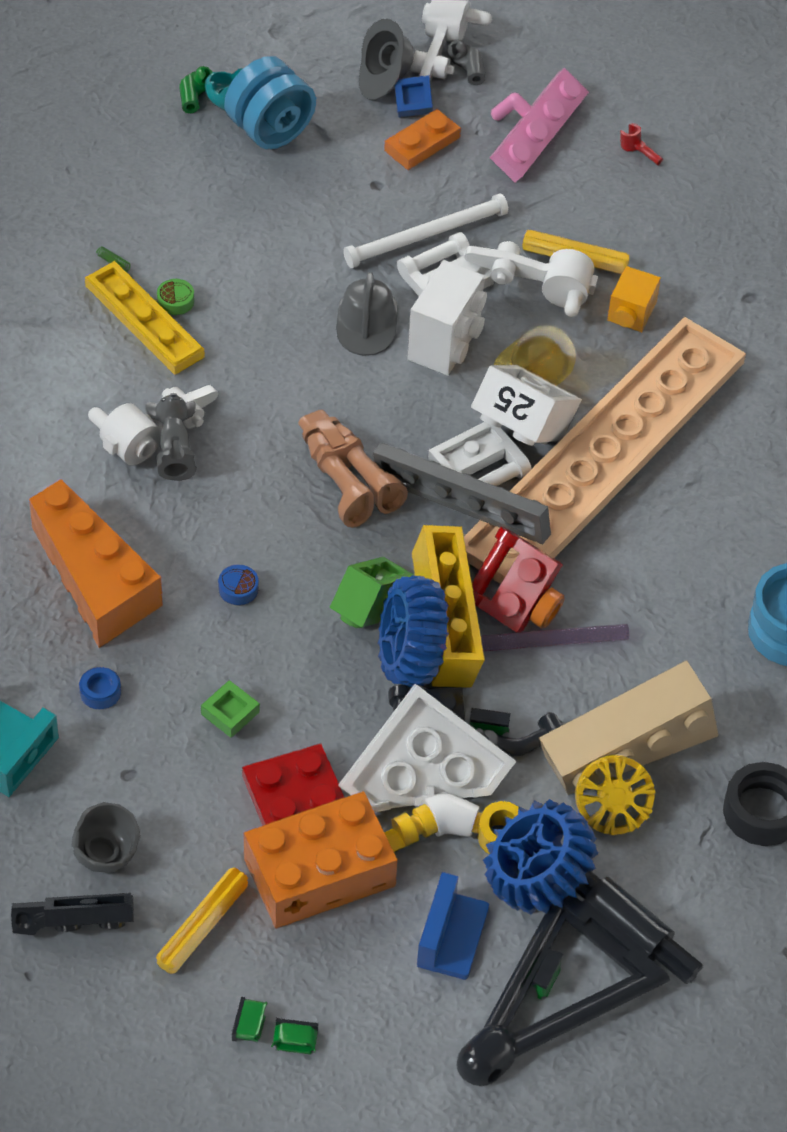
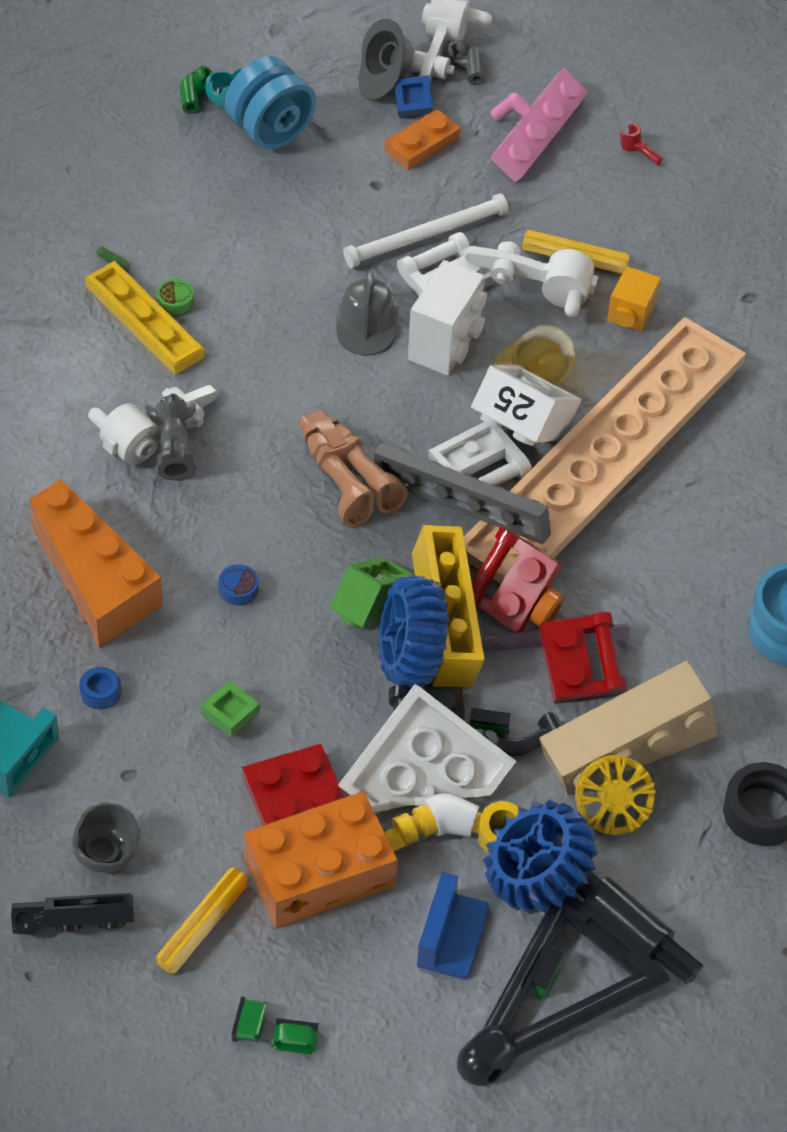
(569, 661): none -> red plate

